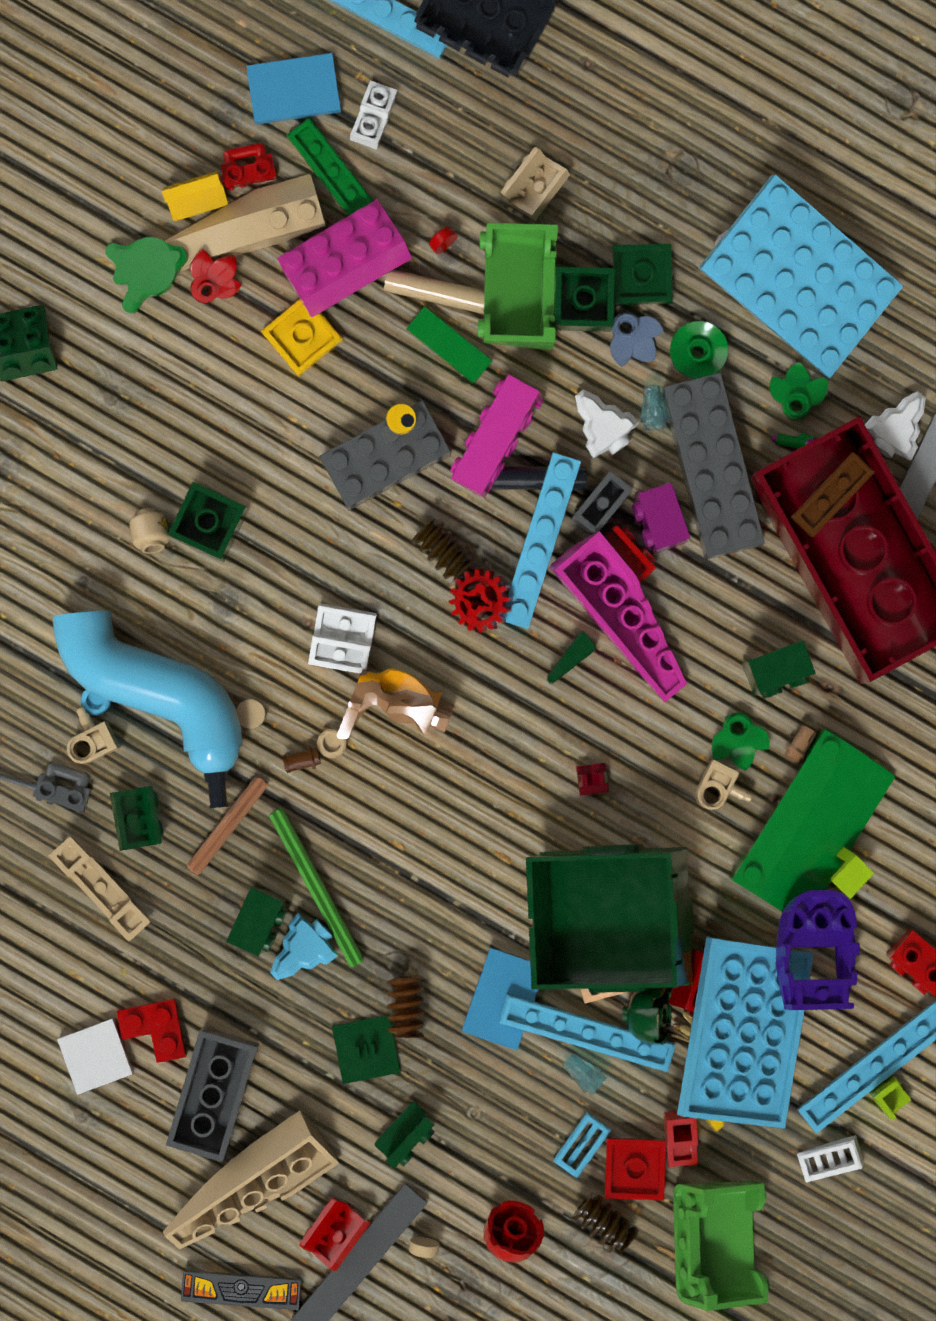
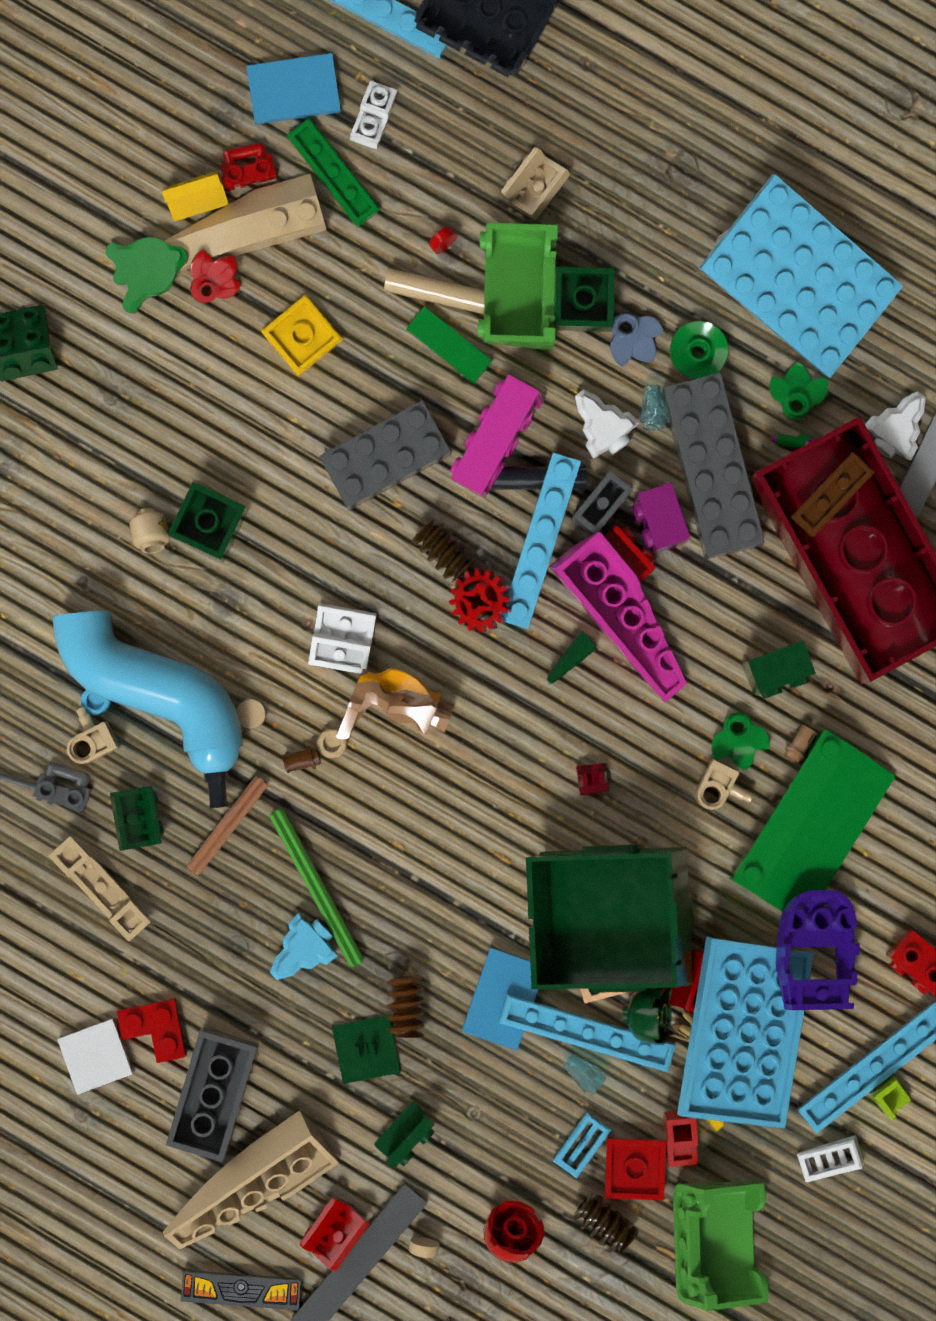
(257, 921): dark green brick -> none
(344, 258): dark pink brick -> none
(401, 419): yellow tile -> none
(642, 274): dark green plate -> none
(852, 873): lime panel -> none

